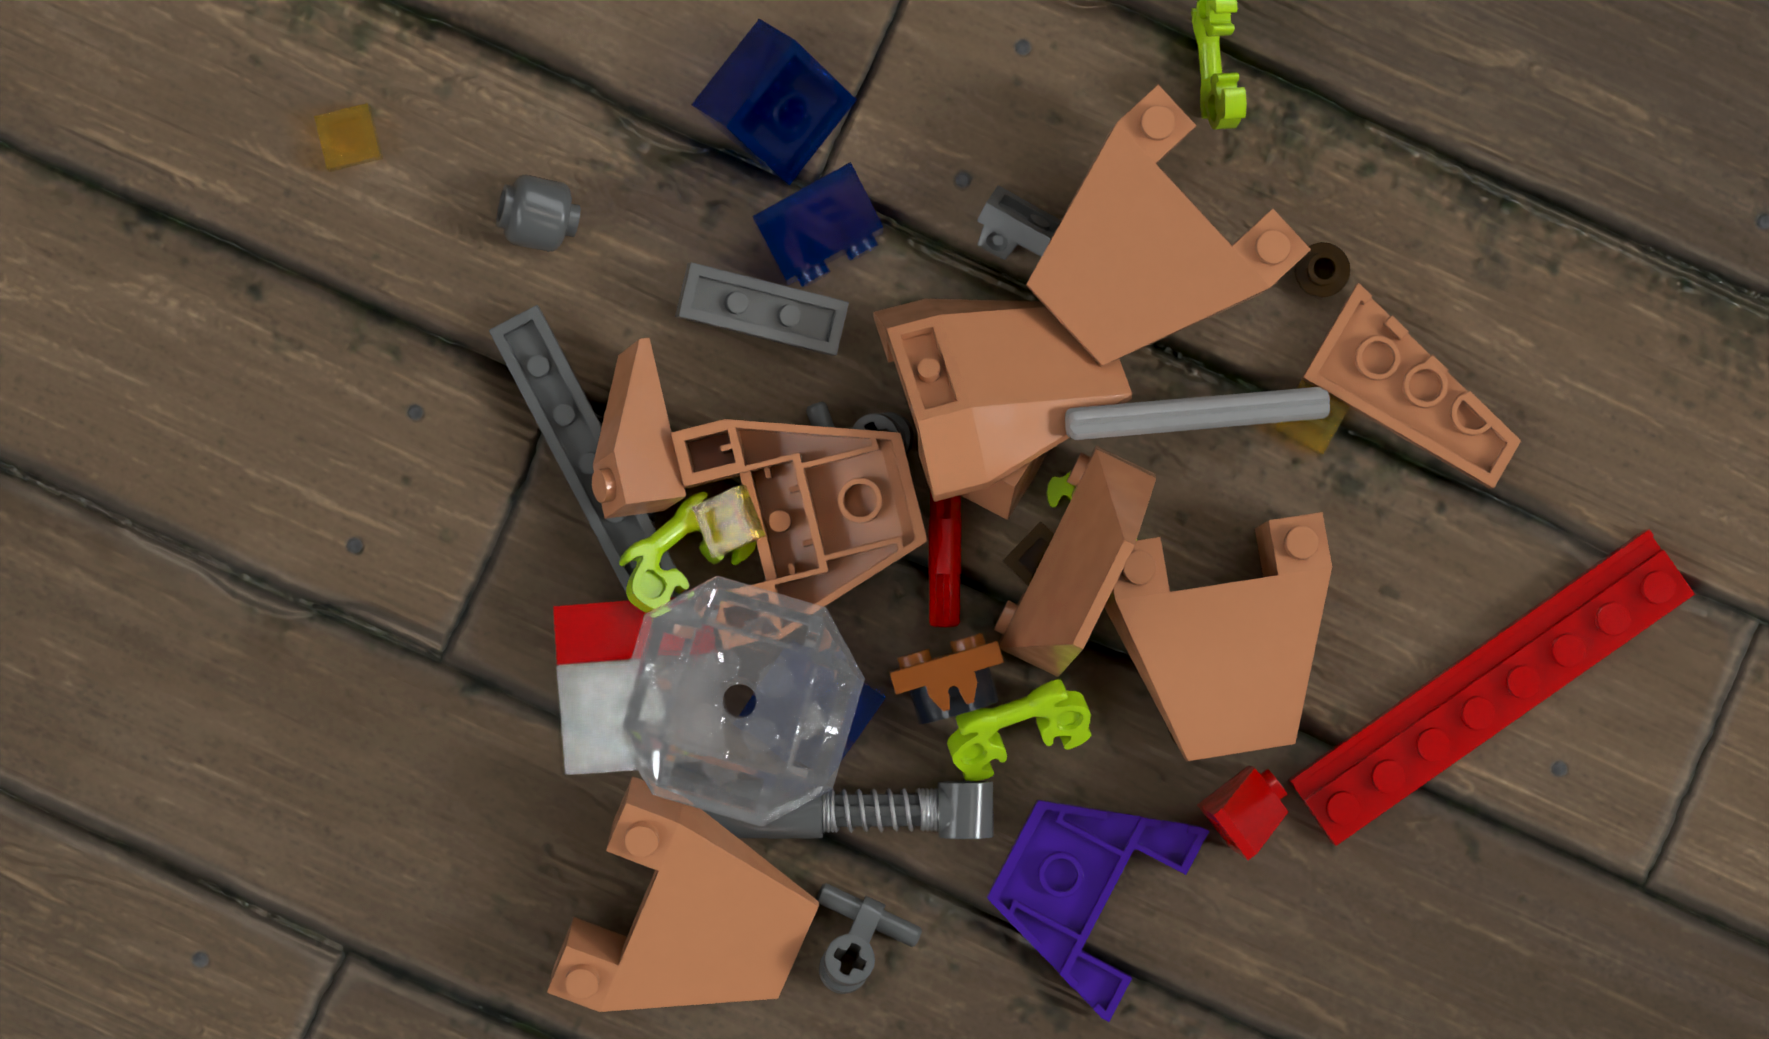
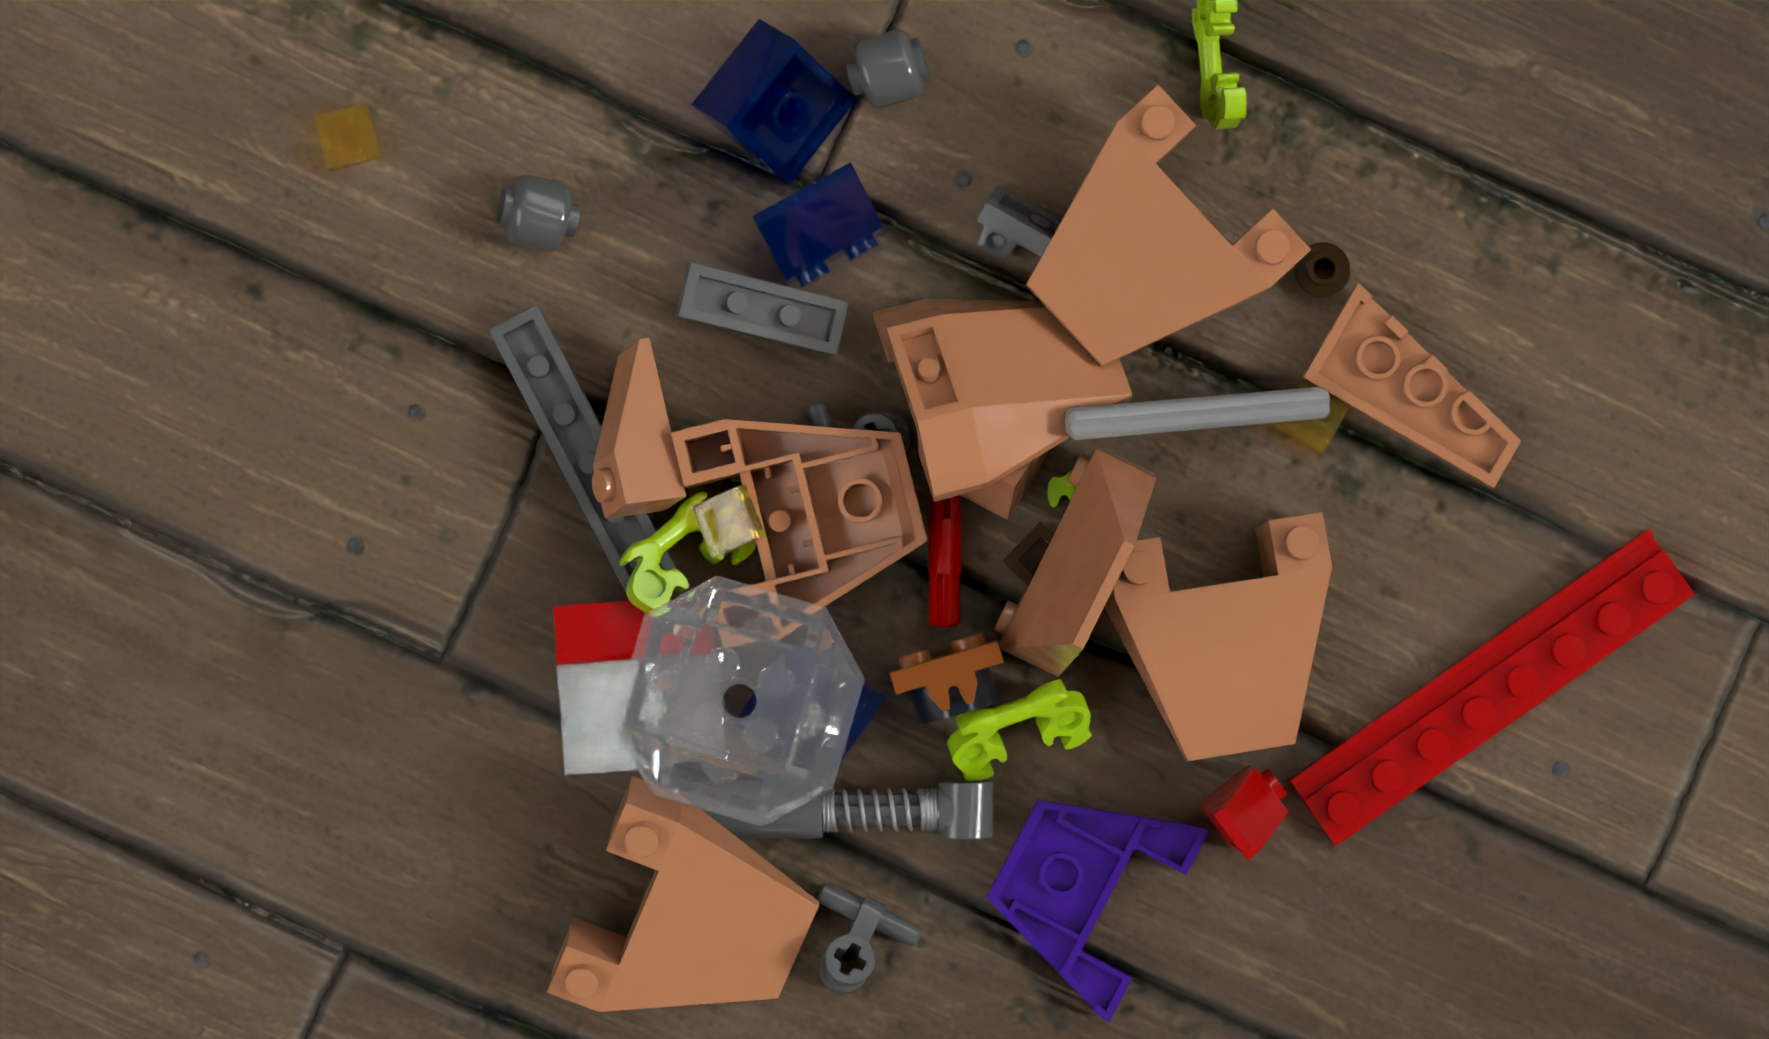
(888, 68): none -> dark grey head

